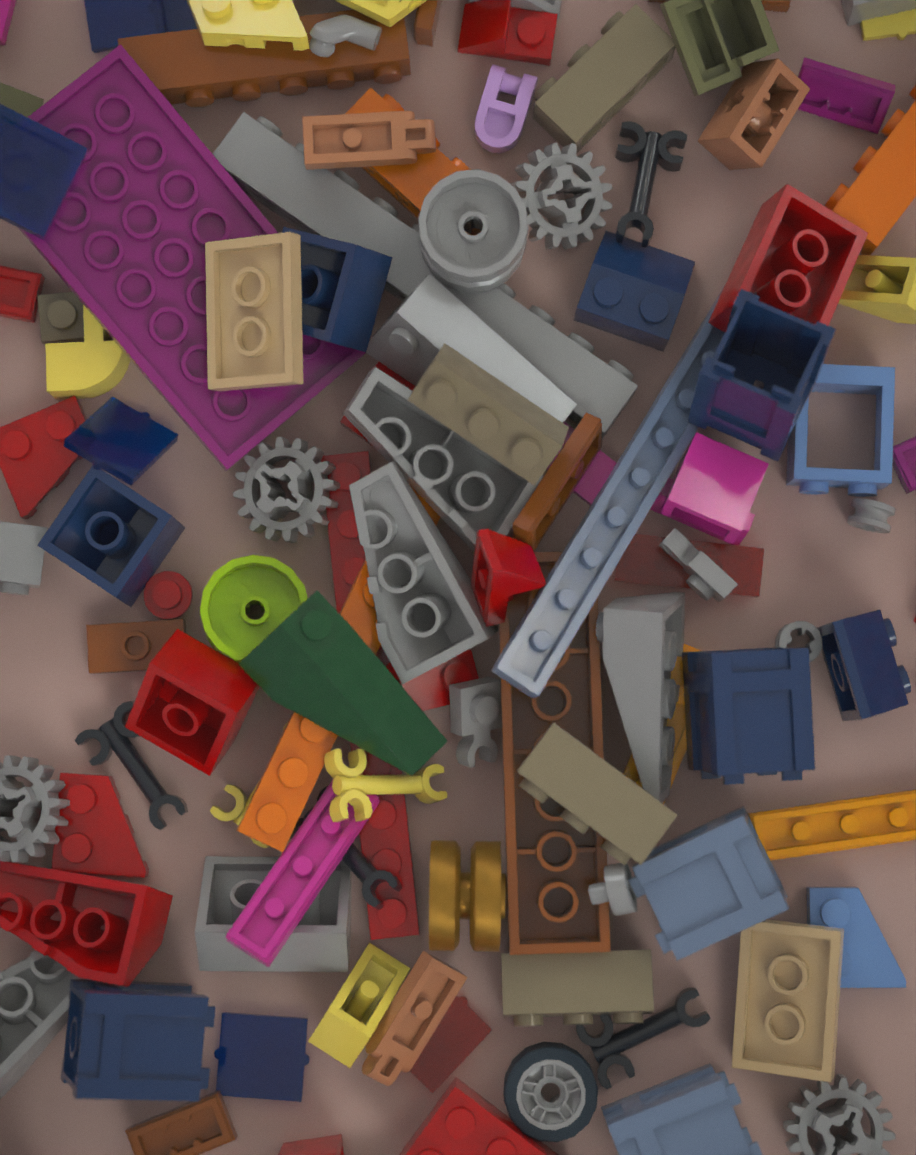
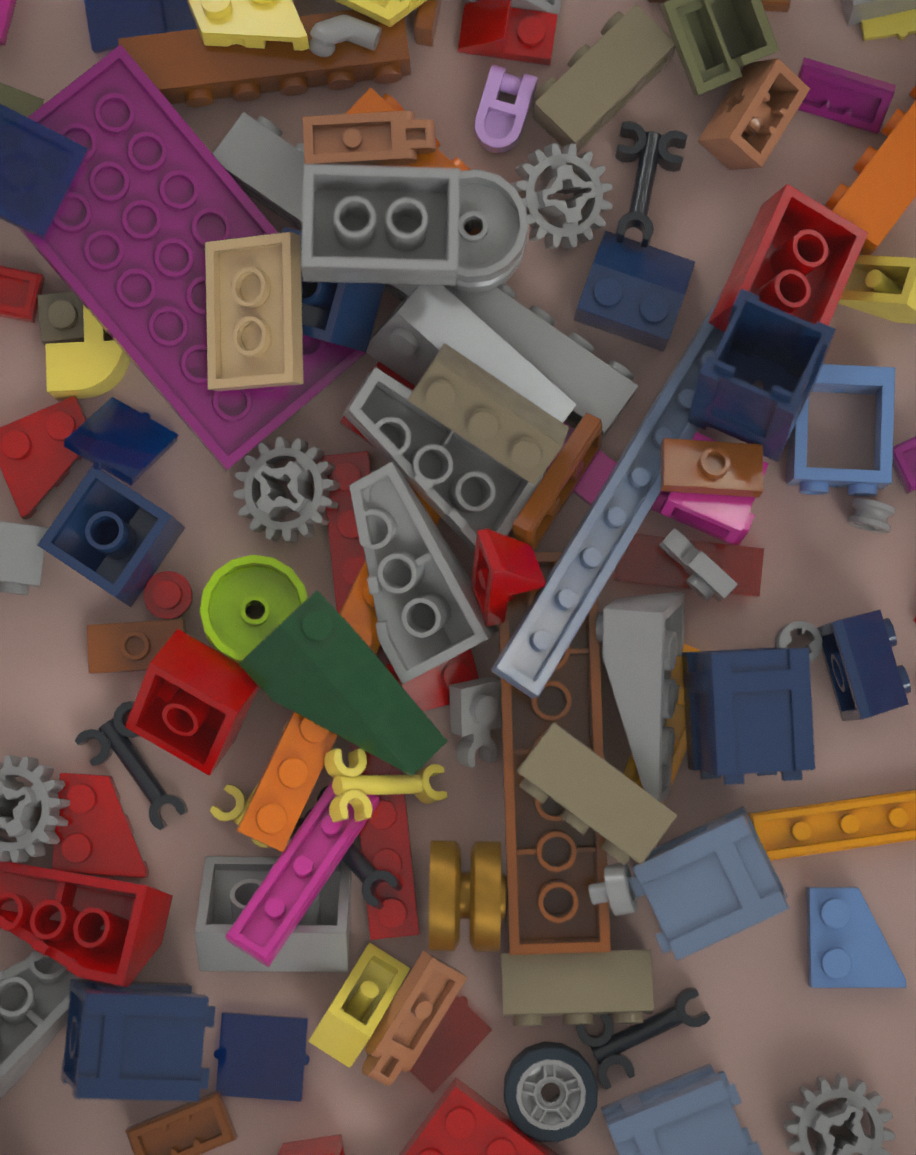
(380, 224): none -> light grey brick
(711, 467): none -> dark orange plate
(788, 999): tan plate -> none

